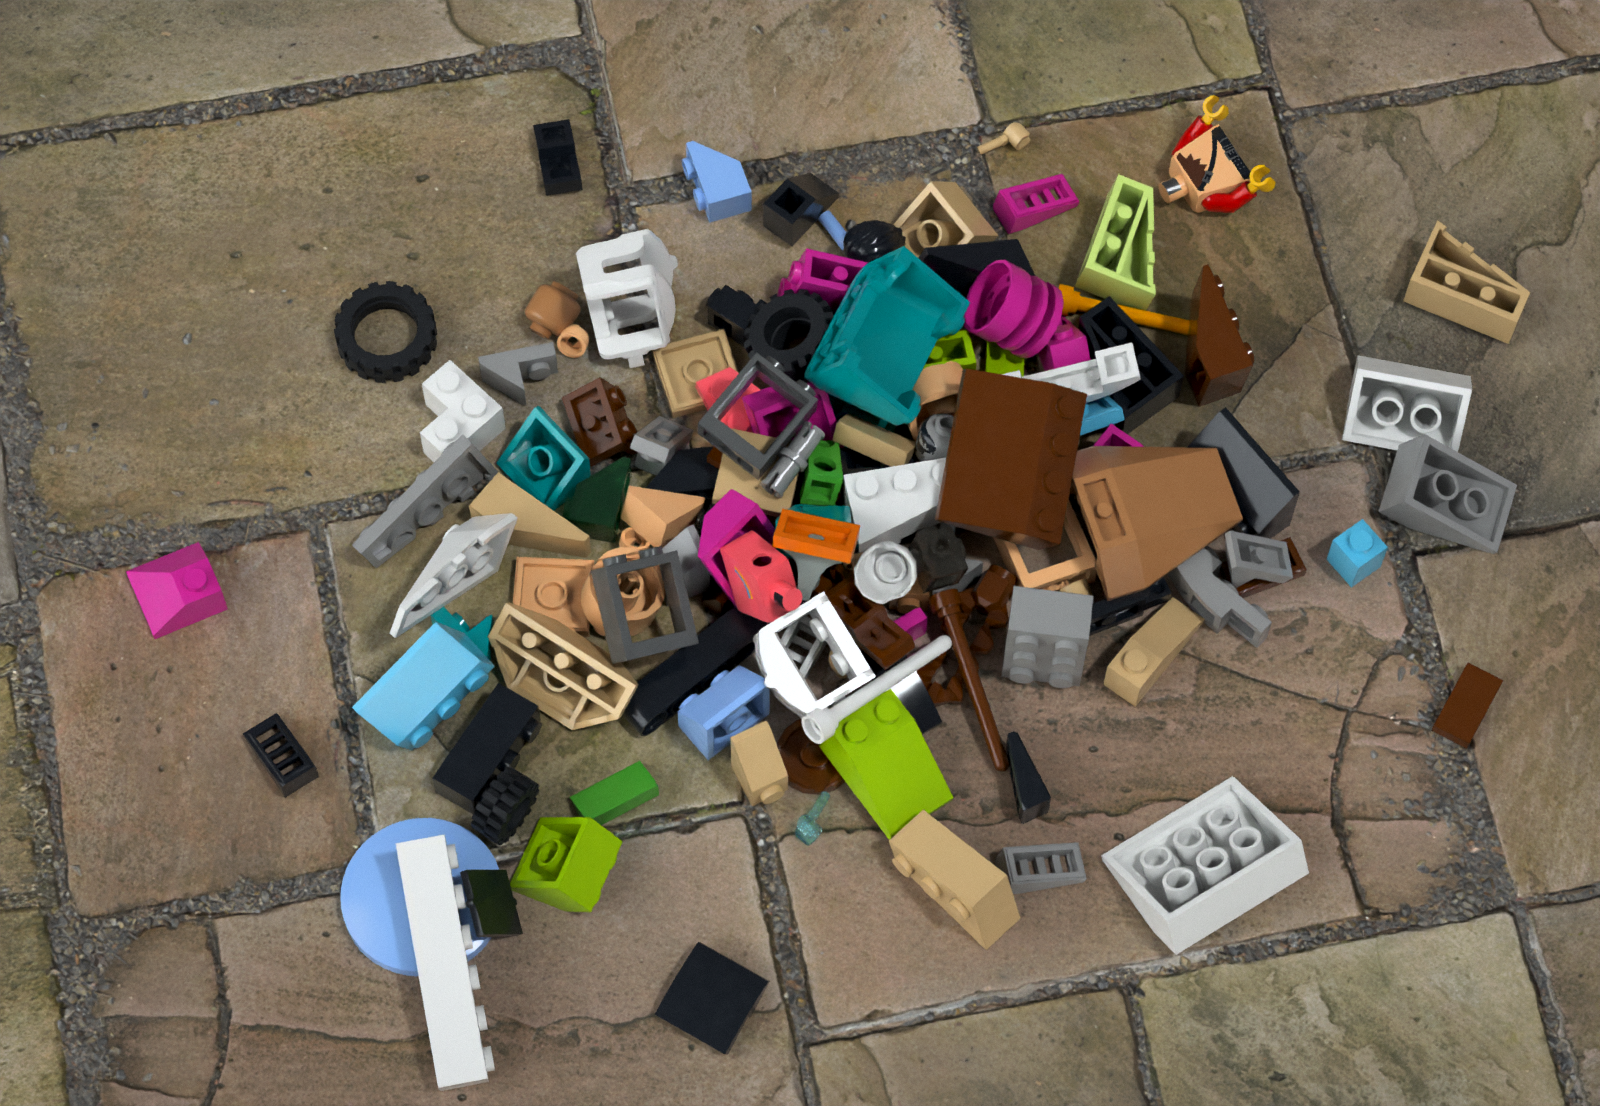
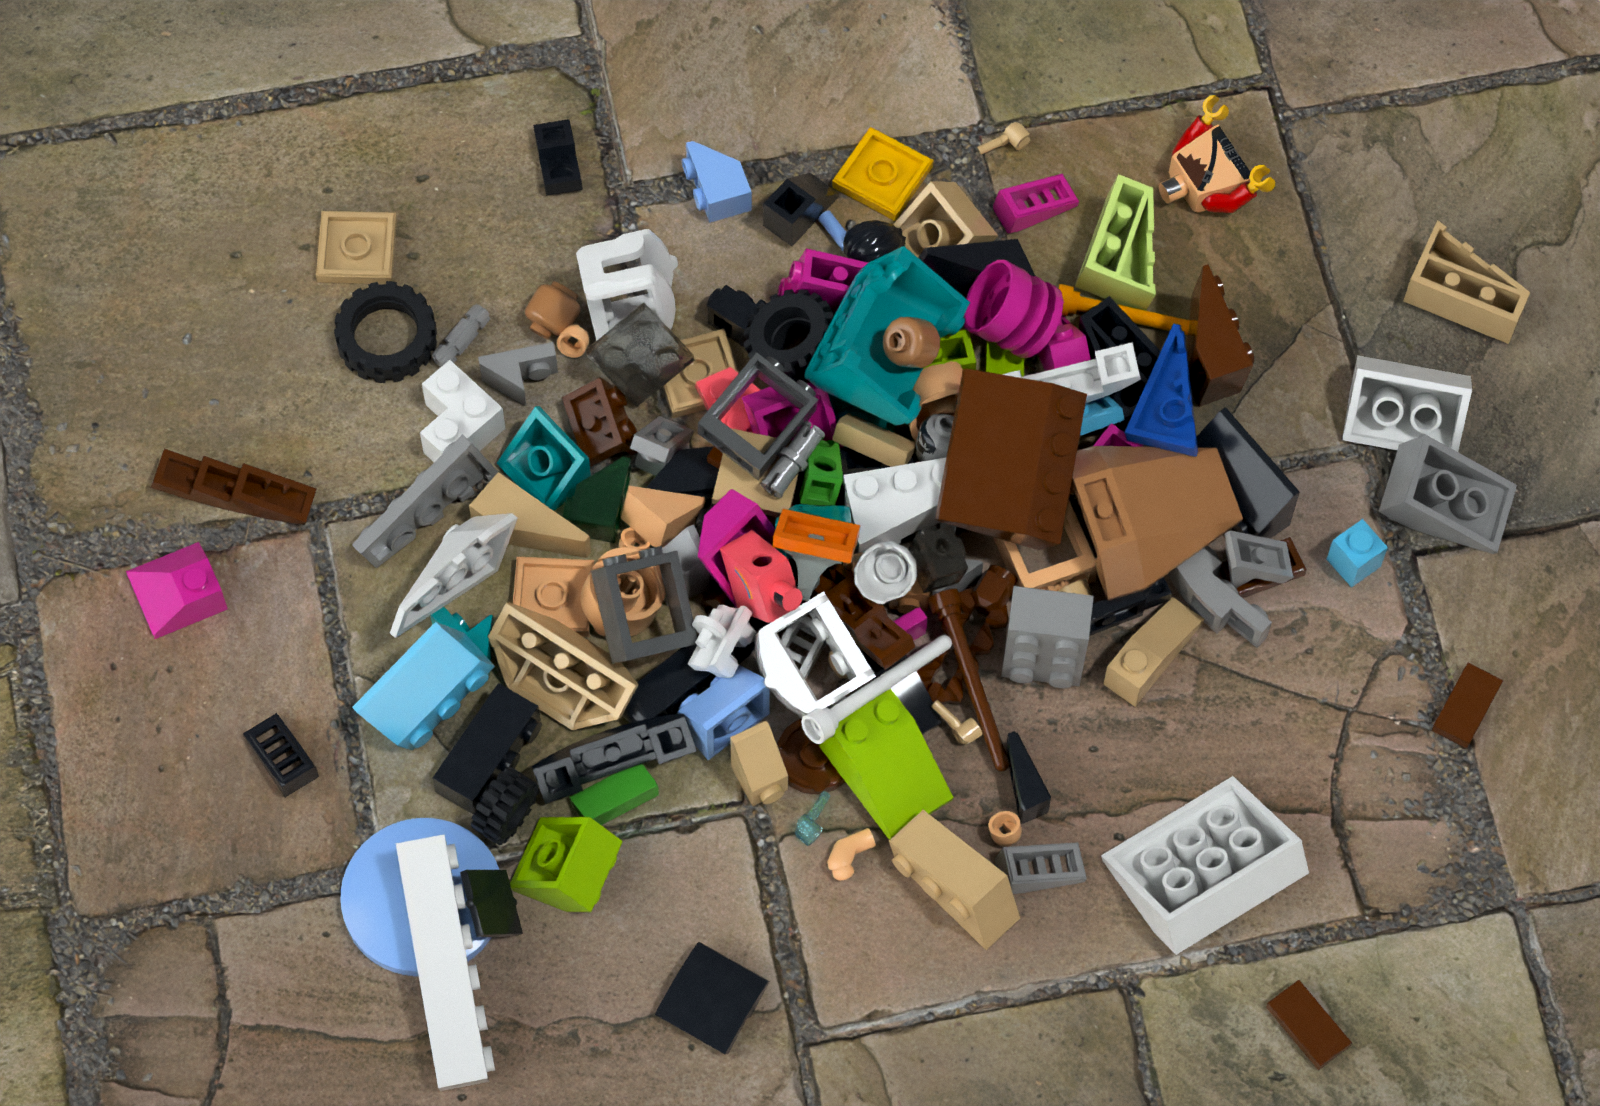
(234, 488): none -> reddish brown slope
(356, 247): none -> tan tile
(461, 335): none -> light grey axle
(612, 752): none -> black slope
(640, 354): none -> clear smoke plate
(717, 638): none -> white hips
(845, 850): none -> light nougat arm
(882, 173): none -> yellow tile
(911, 342): none -> medium nougat head
(963, 732): none -> tan hand
(1011, 824): none -> light nougat hinge
(1166, 407): none -> blue wing
(1308, 1024): none -> reddish brown tile

